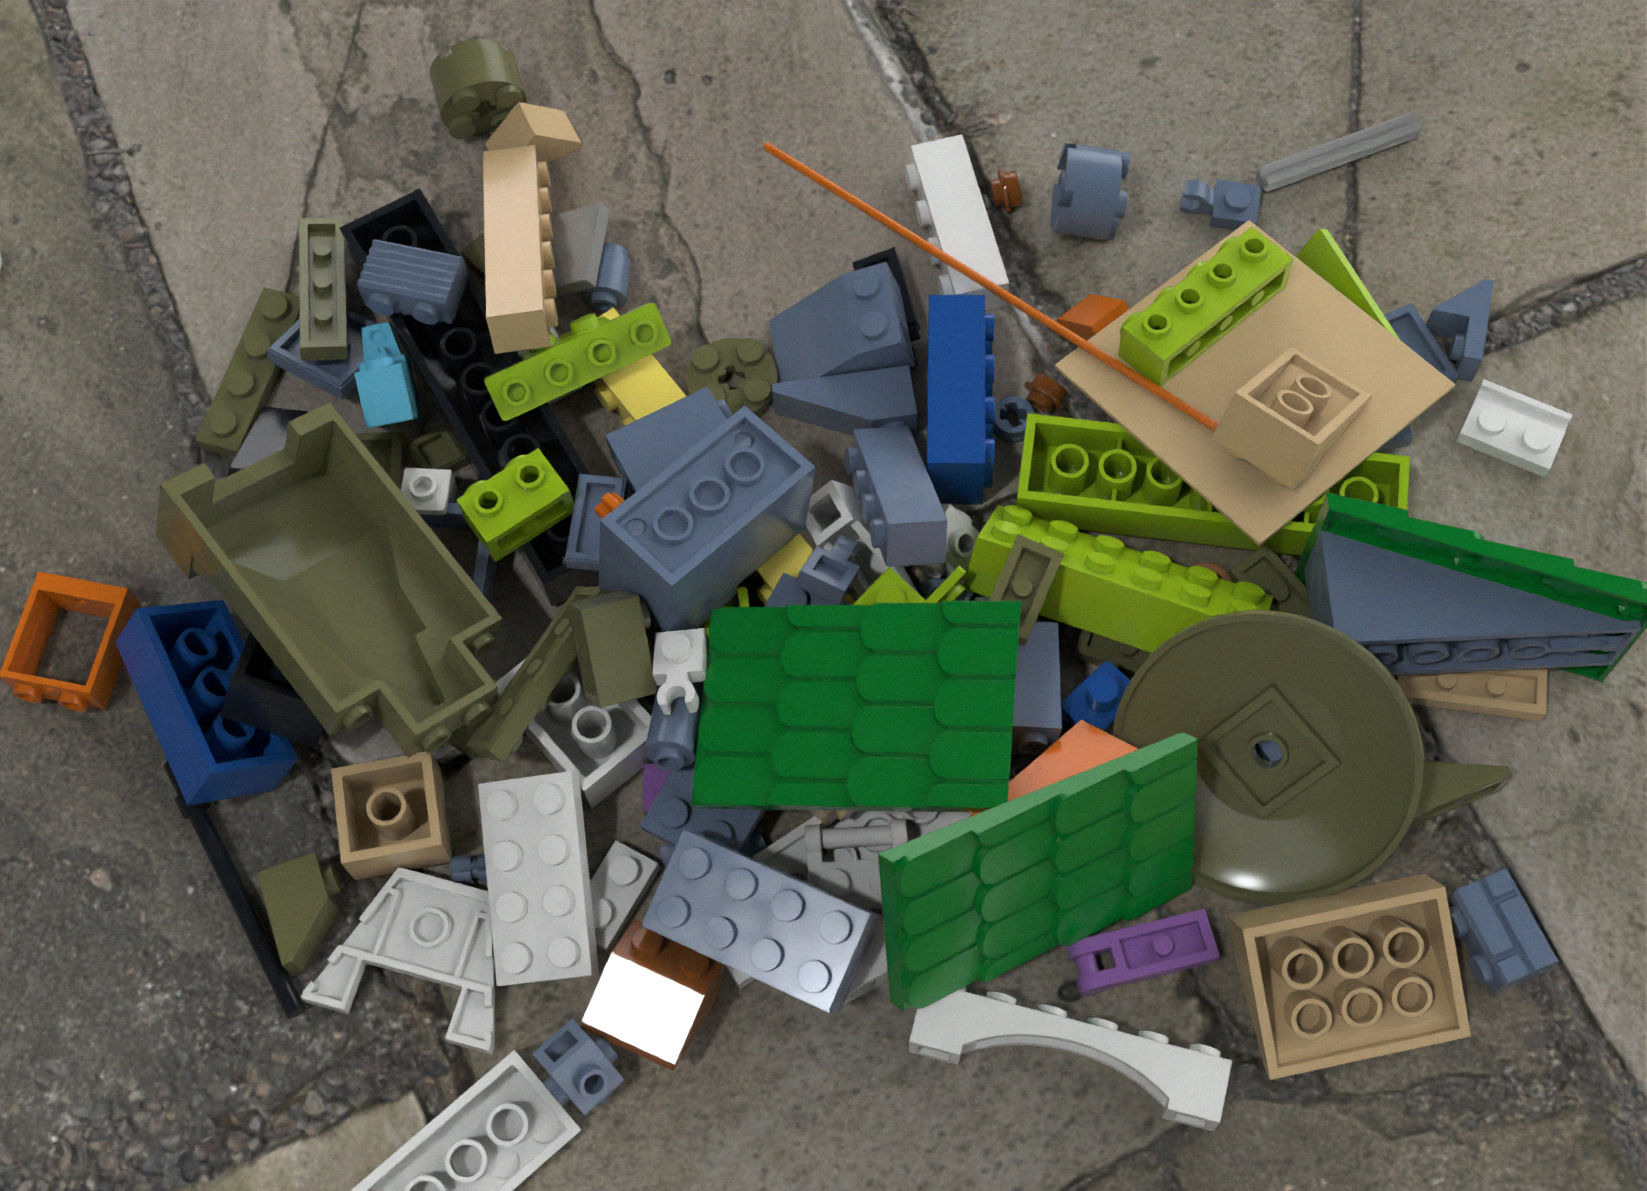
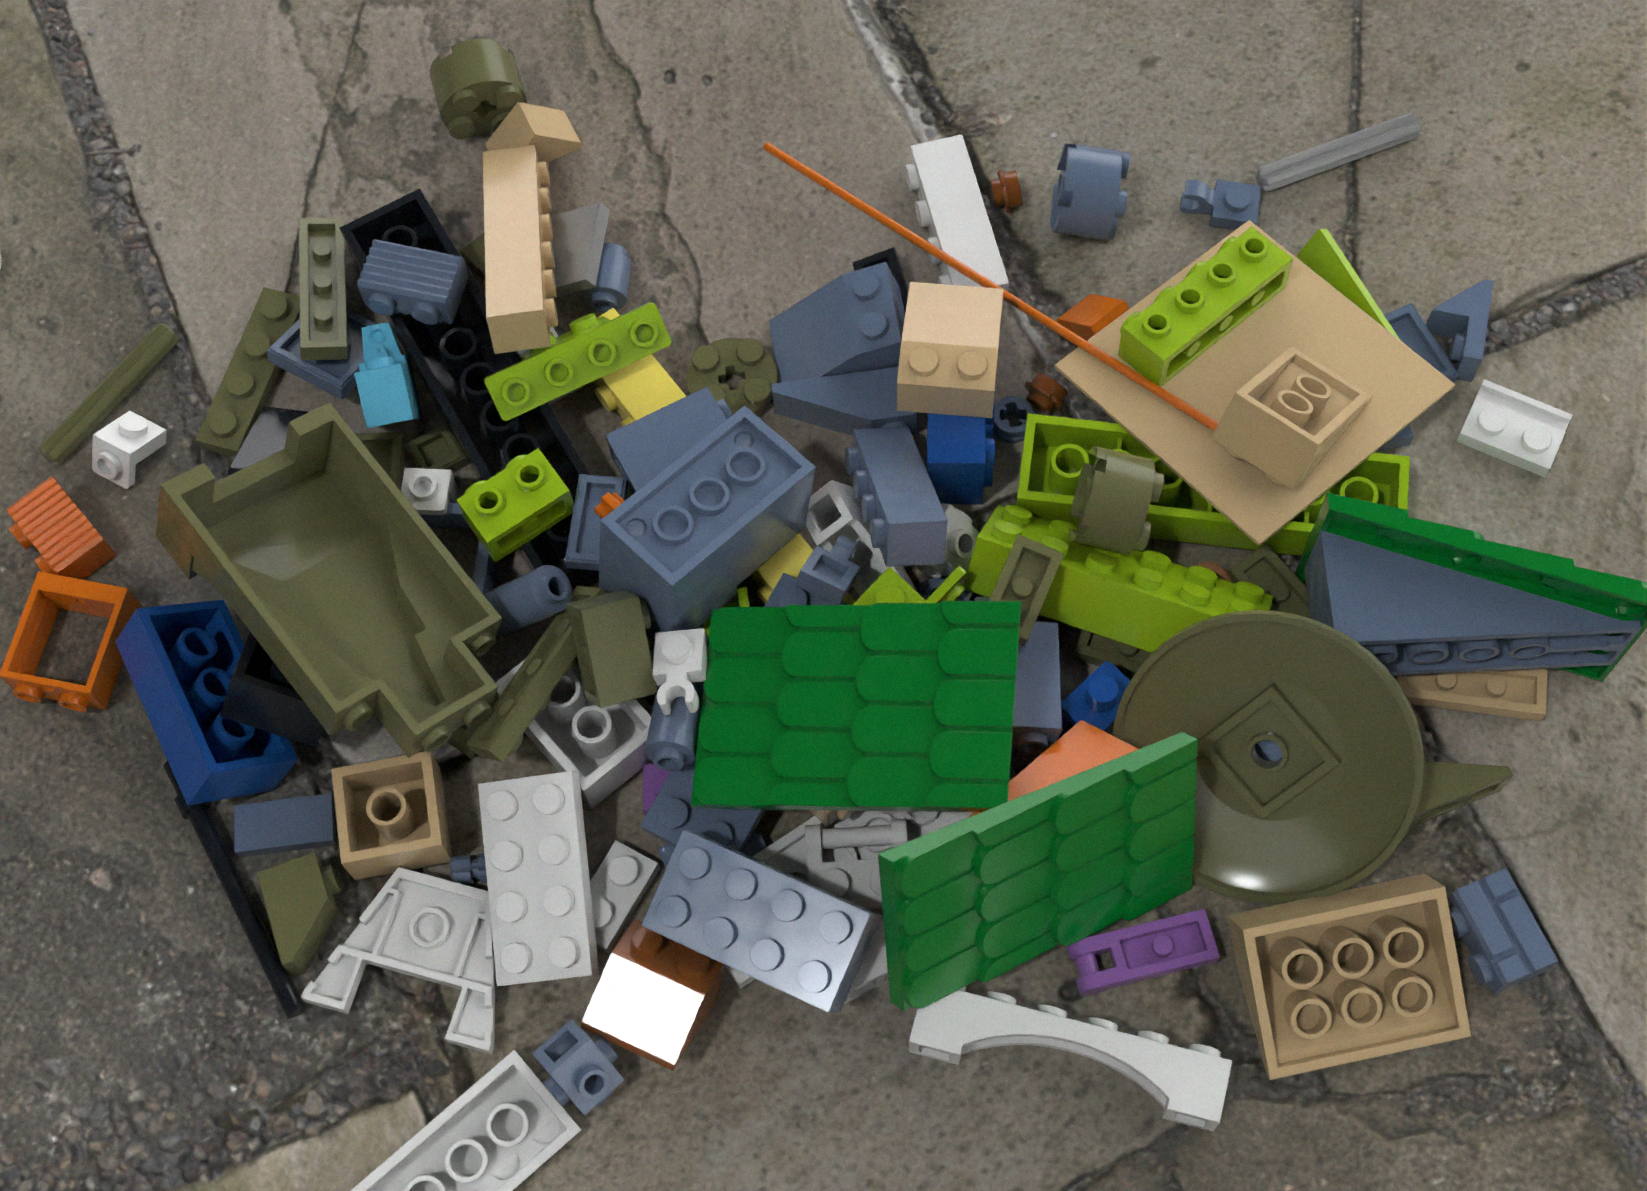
(59, 532): none -> orange brick
(108, 394): none -> olive axle
(123, 445): none -> white bracket
(285, 825): none -> sand blue tile
(530, 598): none -> sand blue brick
(949, 350): none -> tan slope
(1115, 501): none -> olive brick

